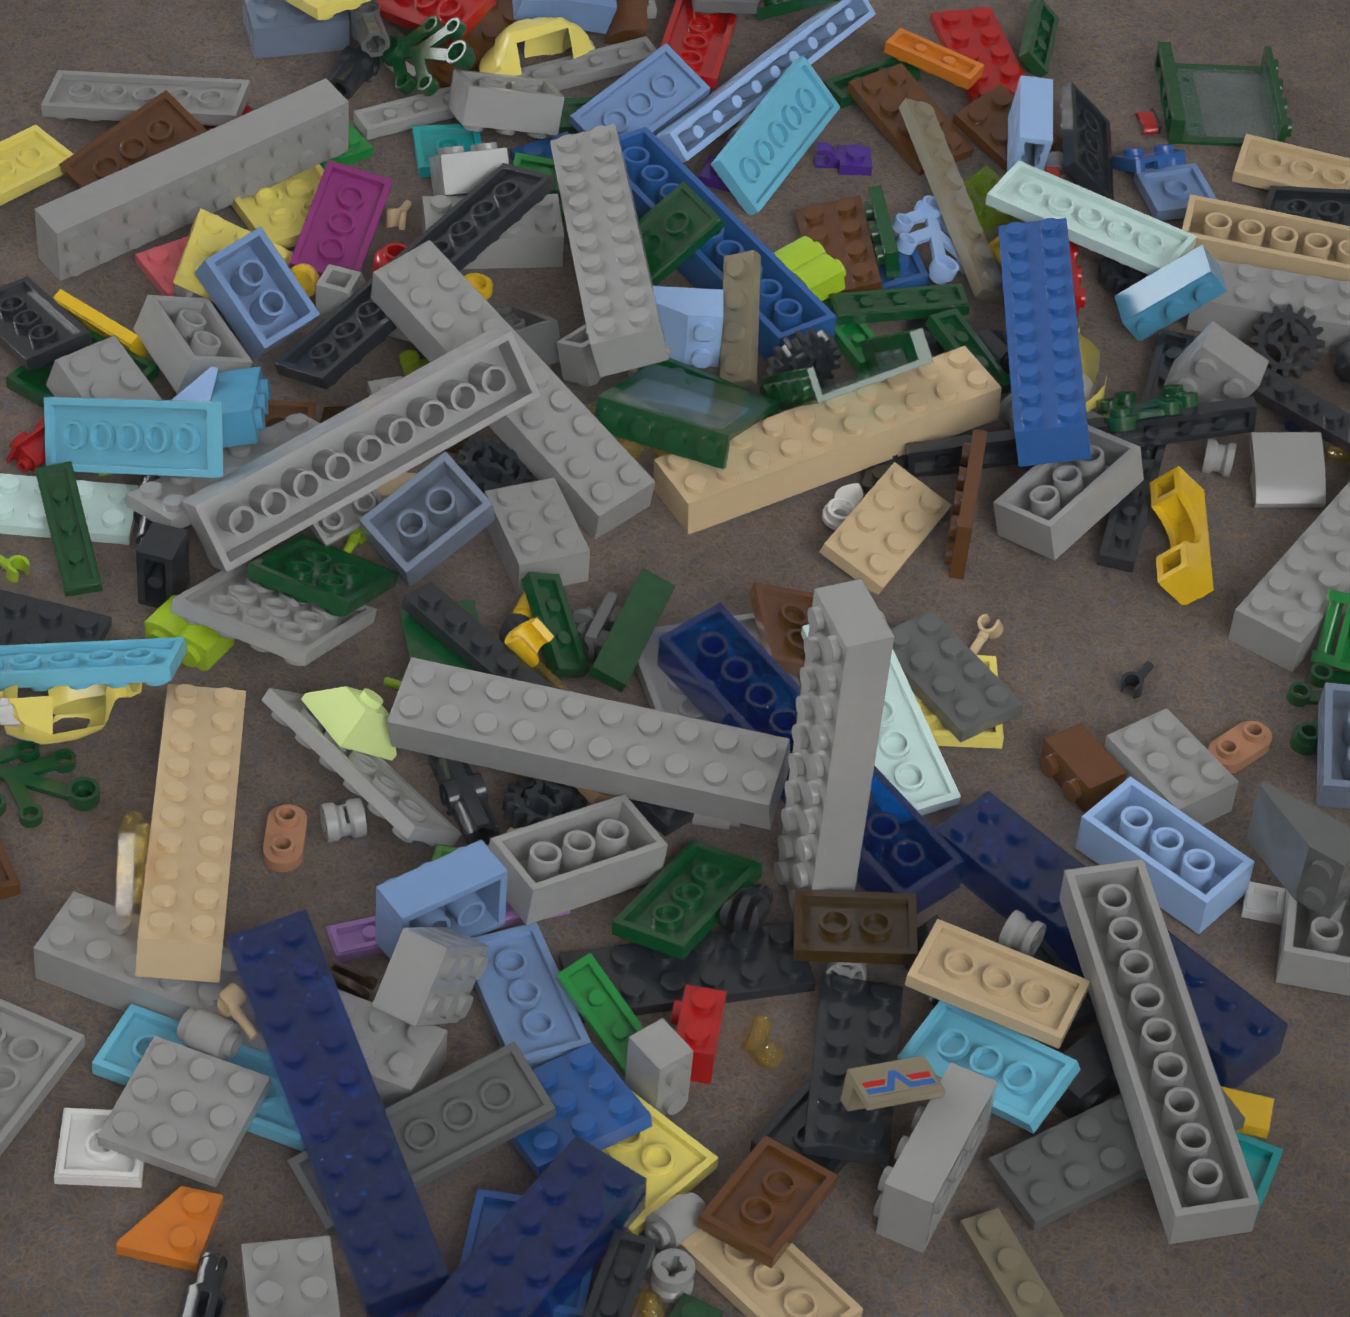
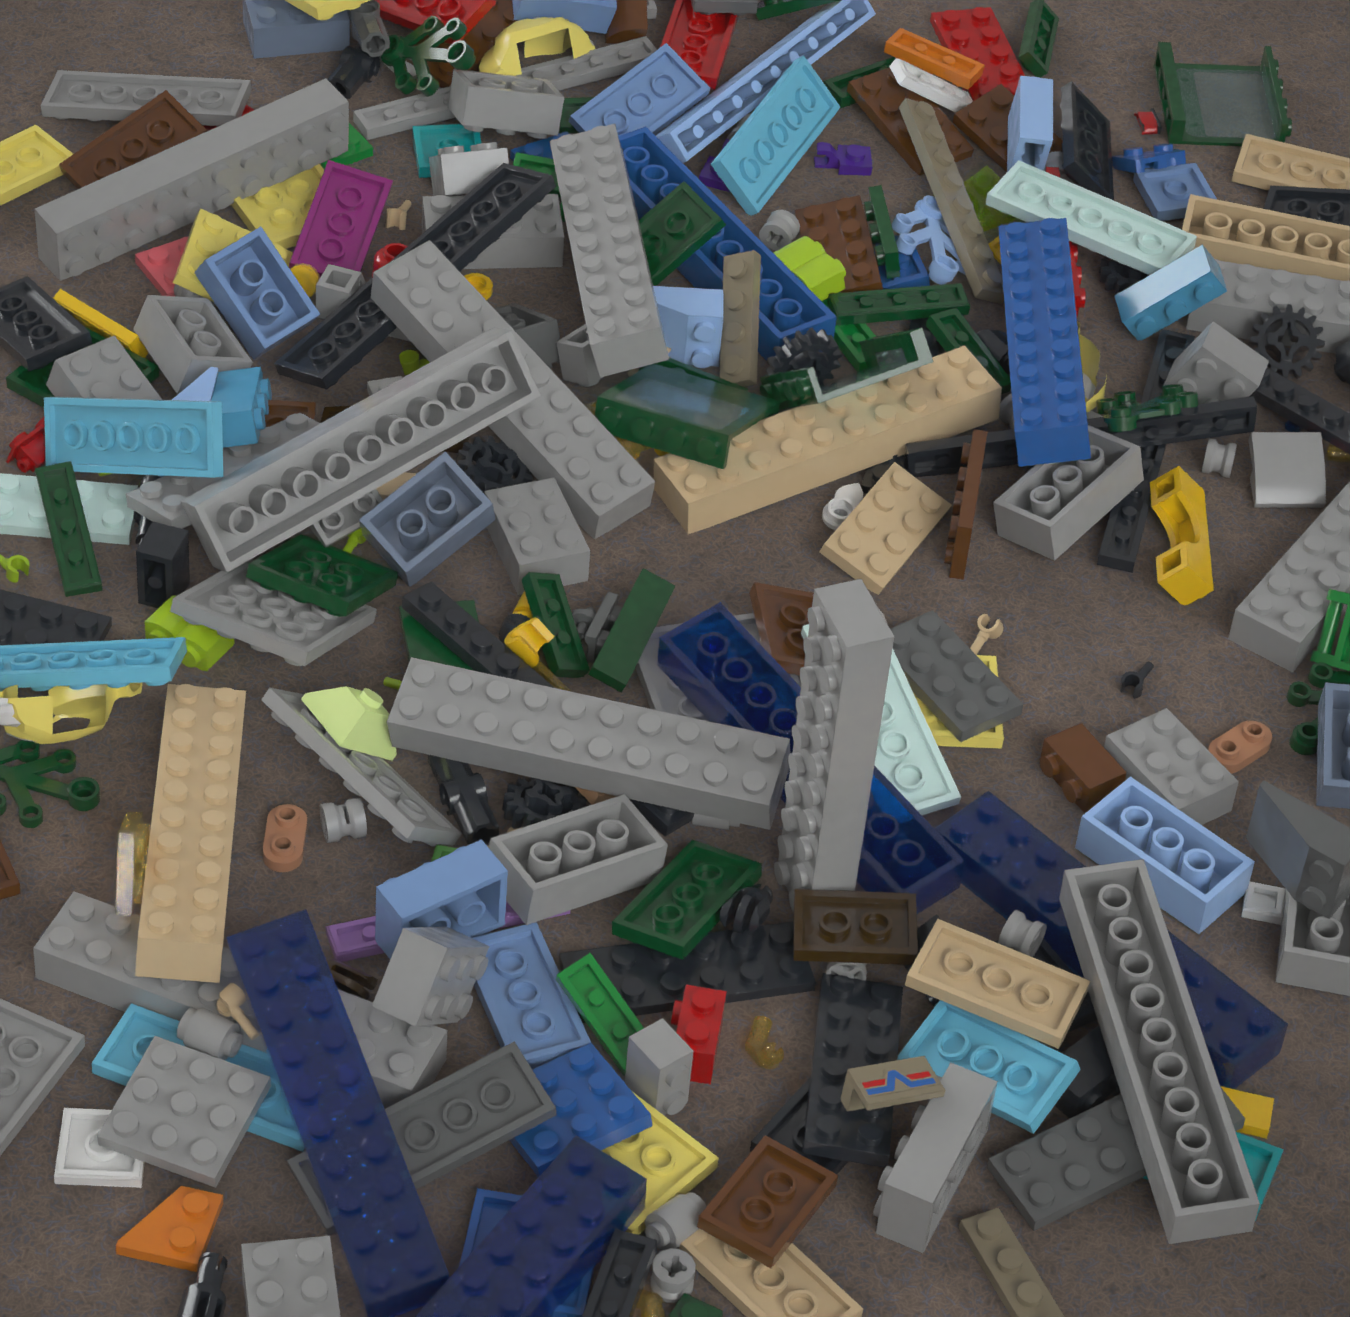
(779, 229): none -> light grey wheel
(929, 86): none -> white tile

